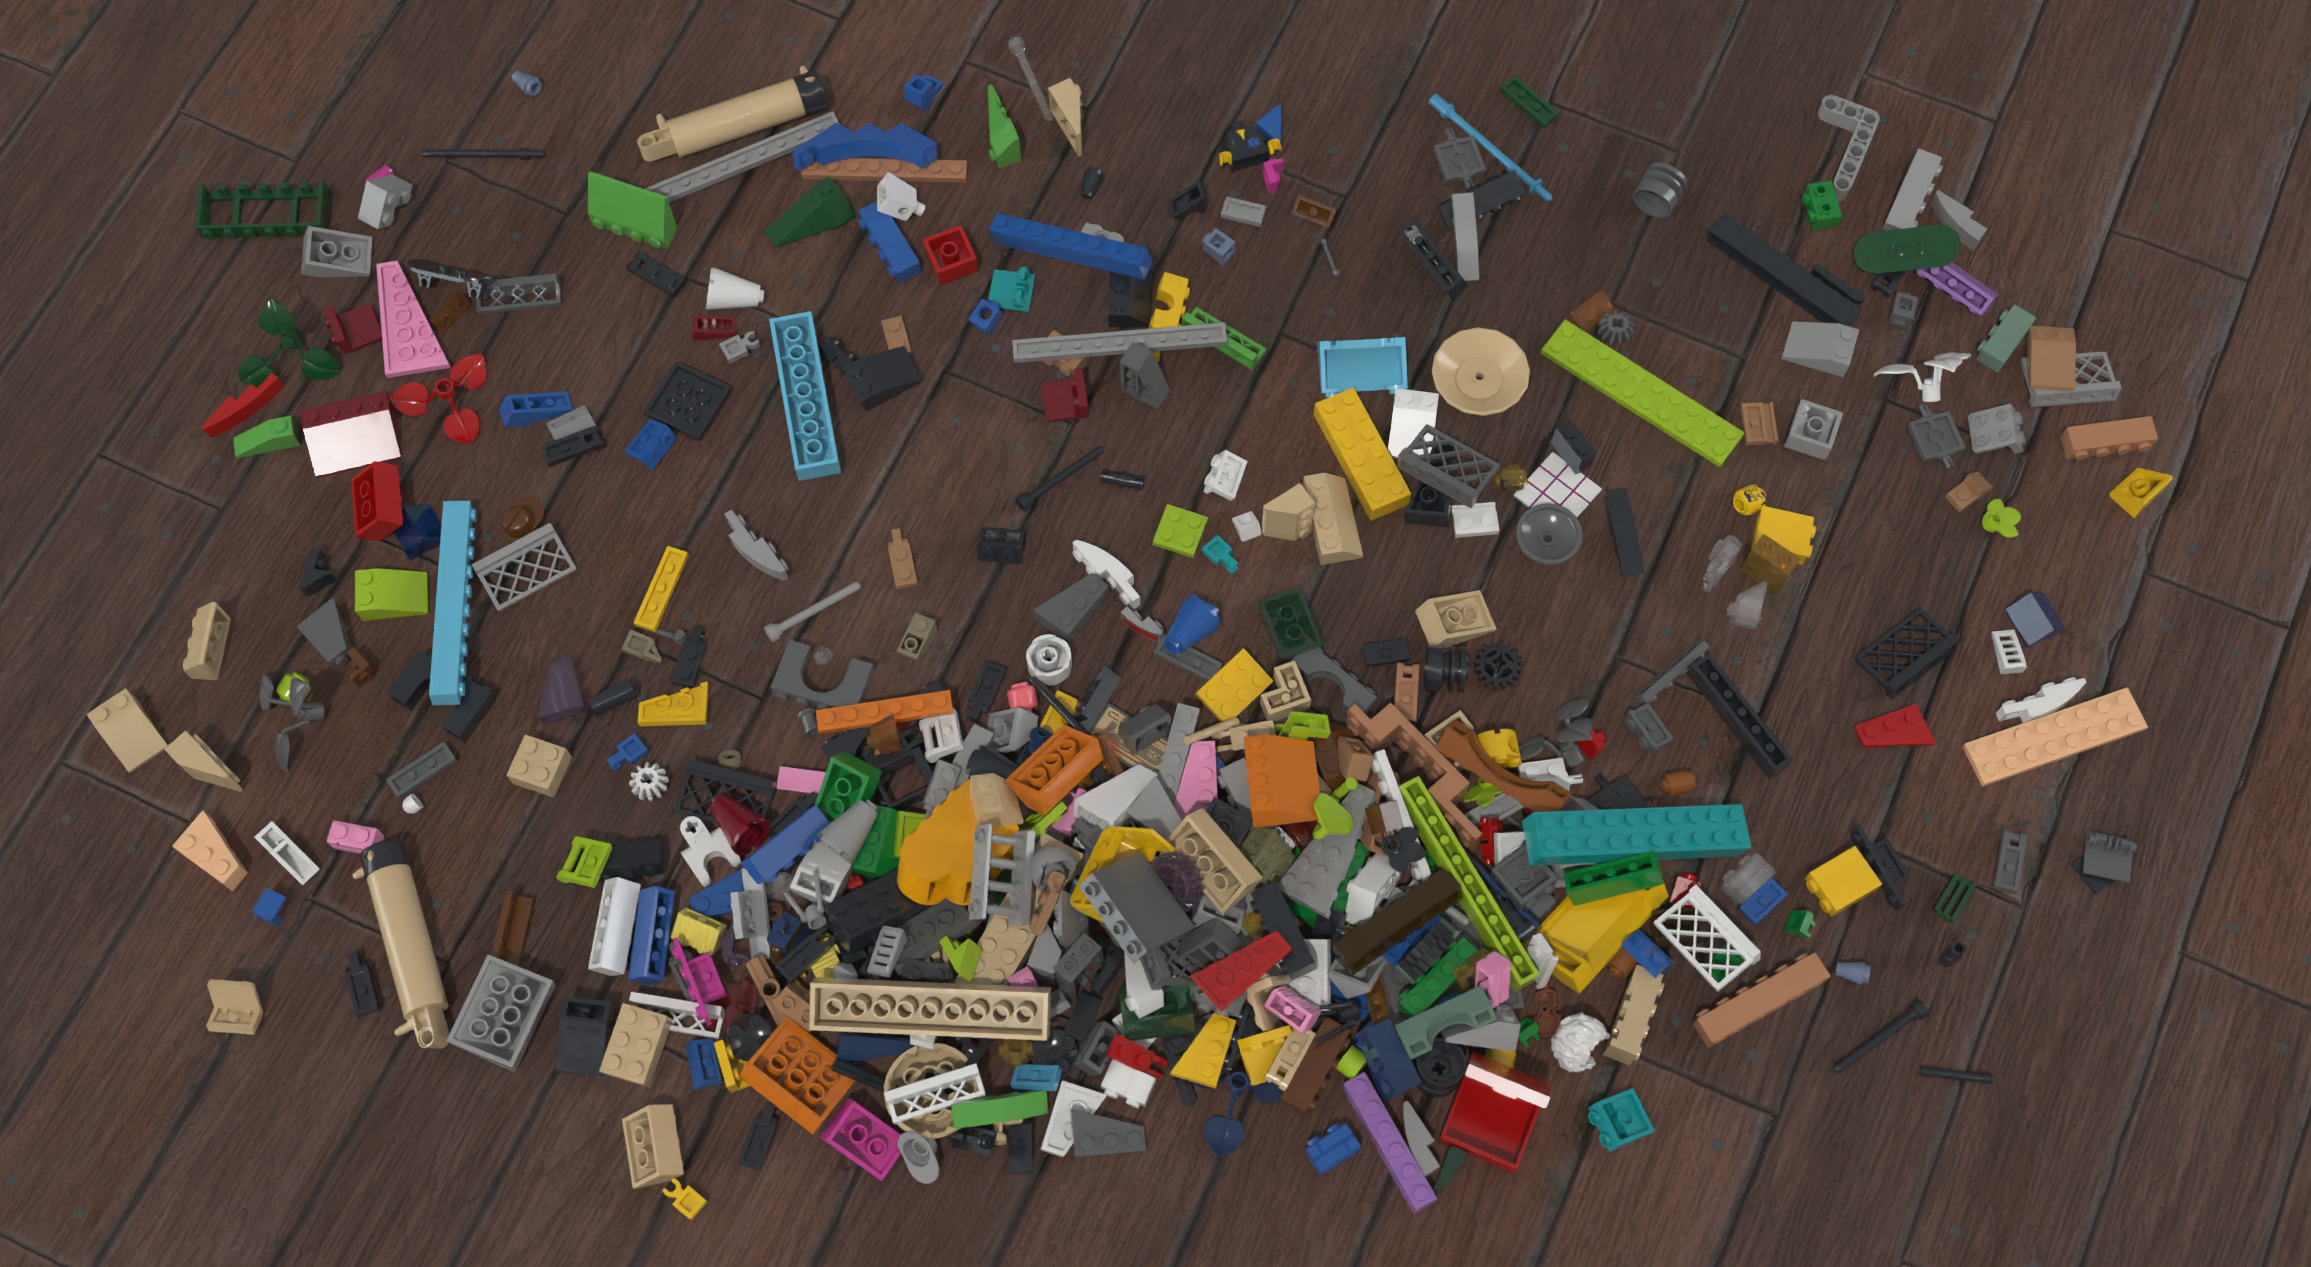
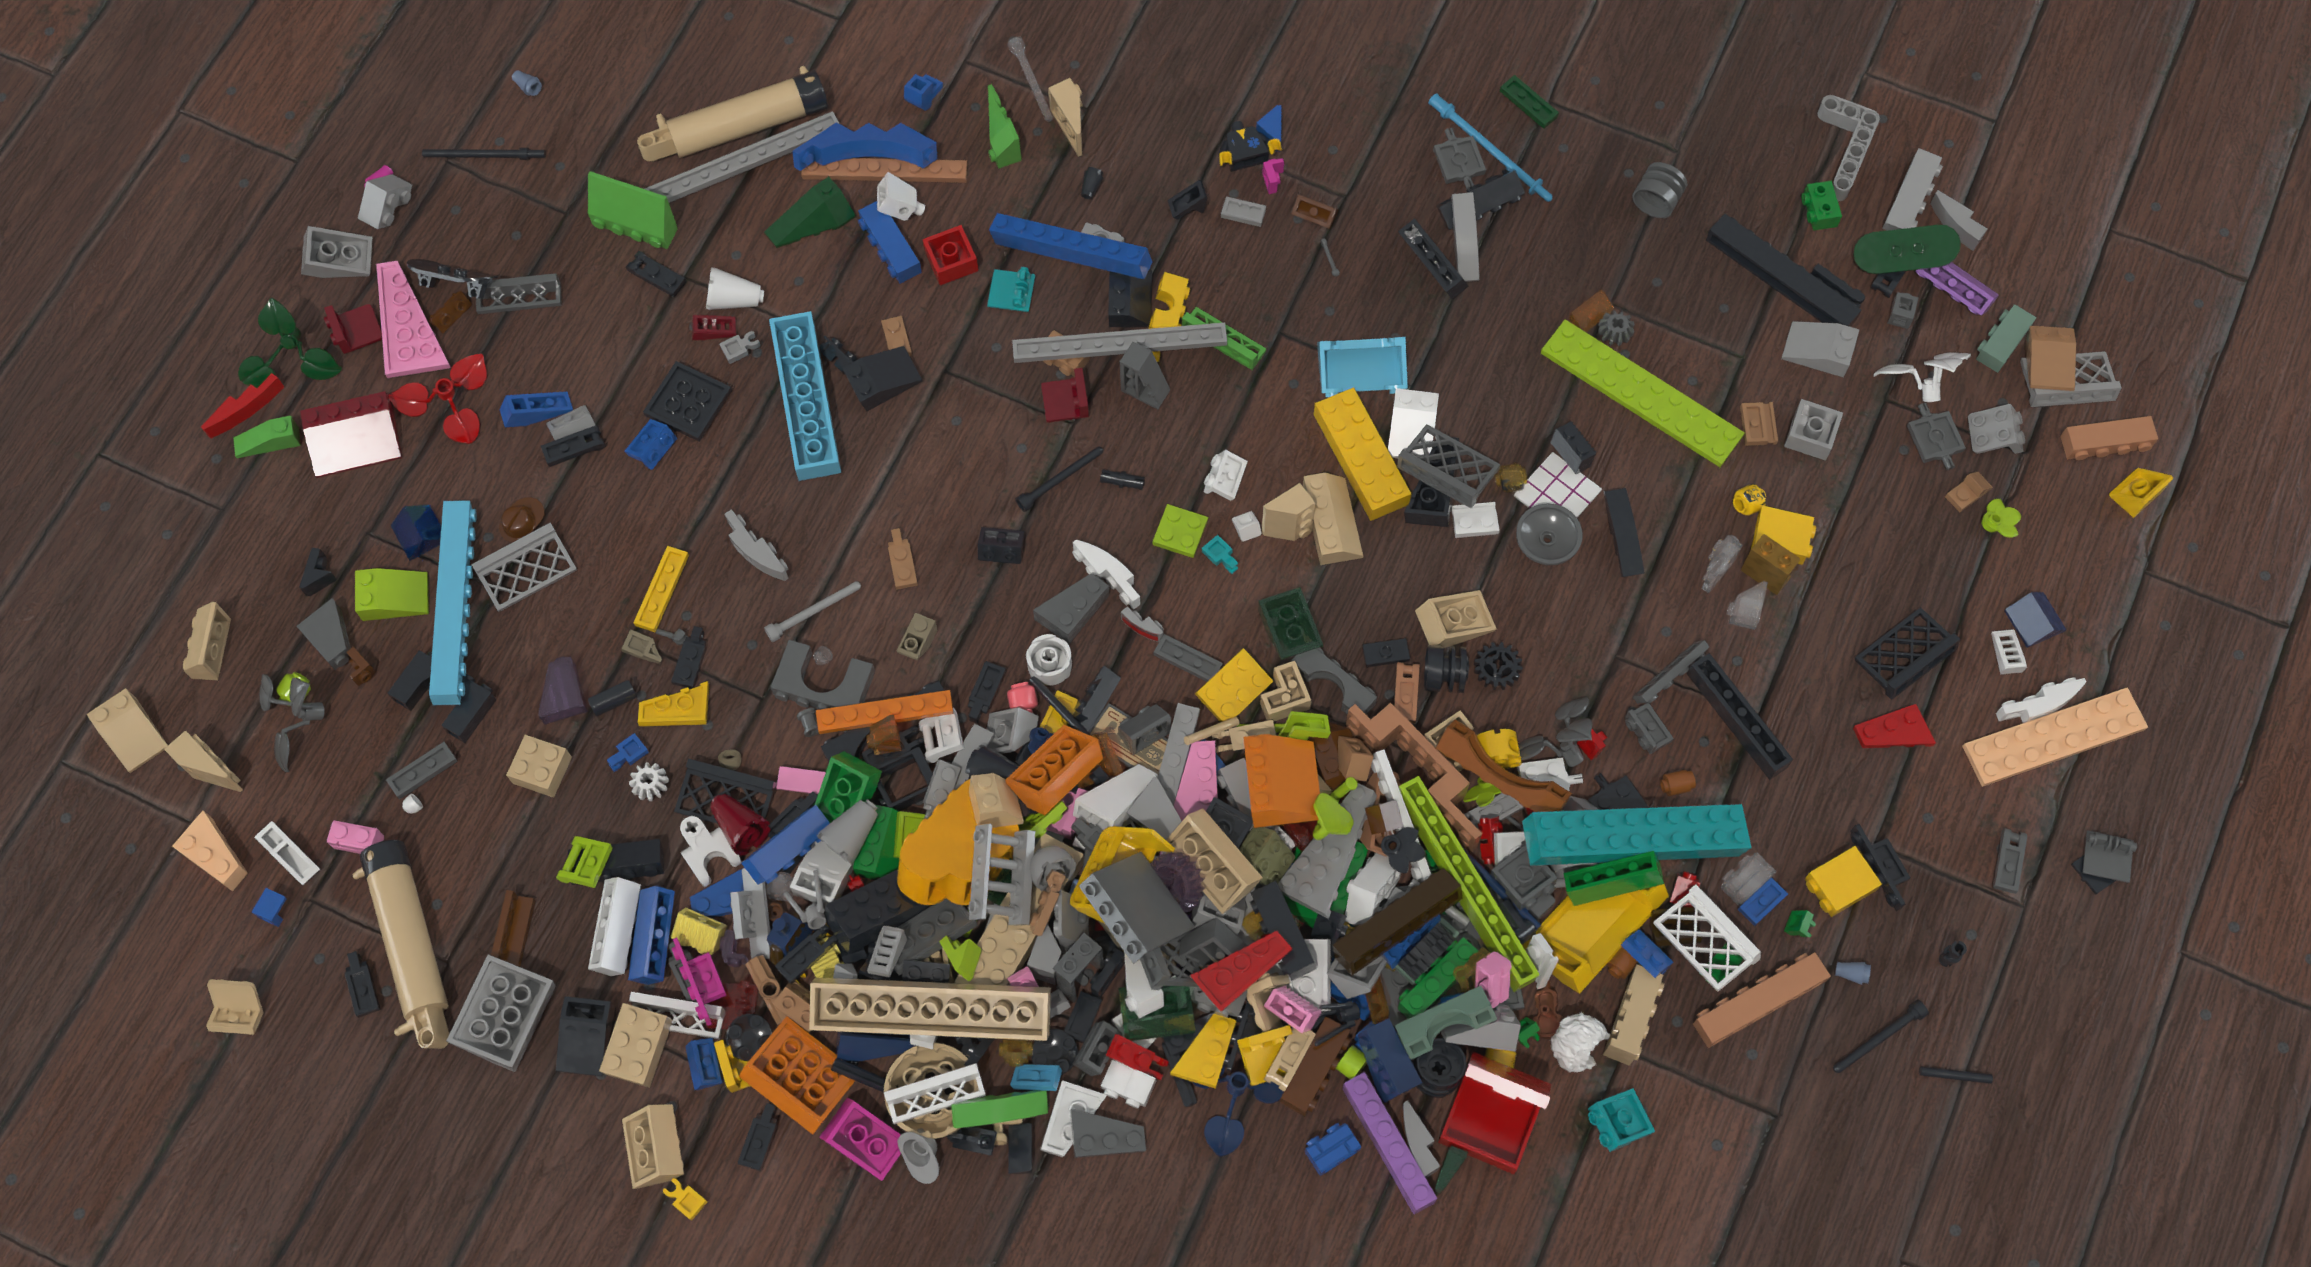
(270, 230): dark green window -> none
(376, 501): red brick -> none
(986, 325): blue brick -> none
(1192, 624): blue cone -> none
(1218, 246): sand blue brick -> none
(1485, 355): tan dish -> none
(1963, 882): dark green tile -> none

